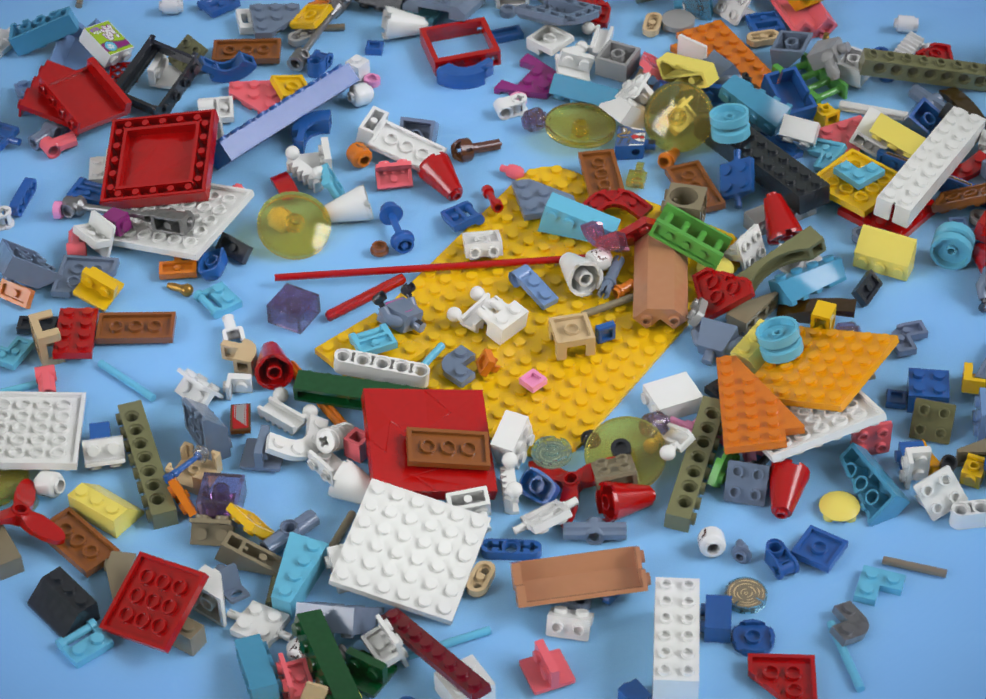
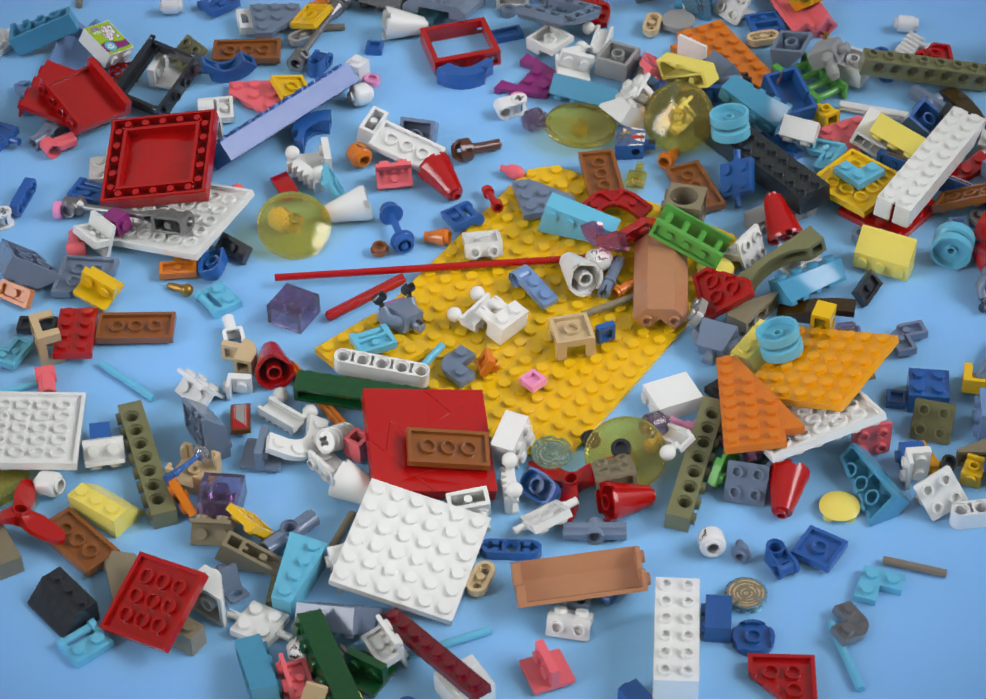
(438, 237): none -> orange cone

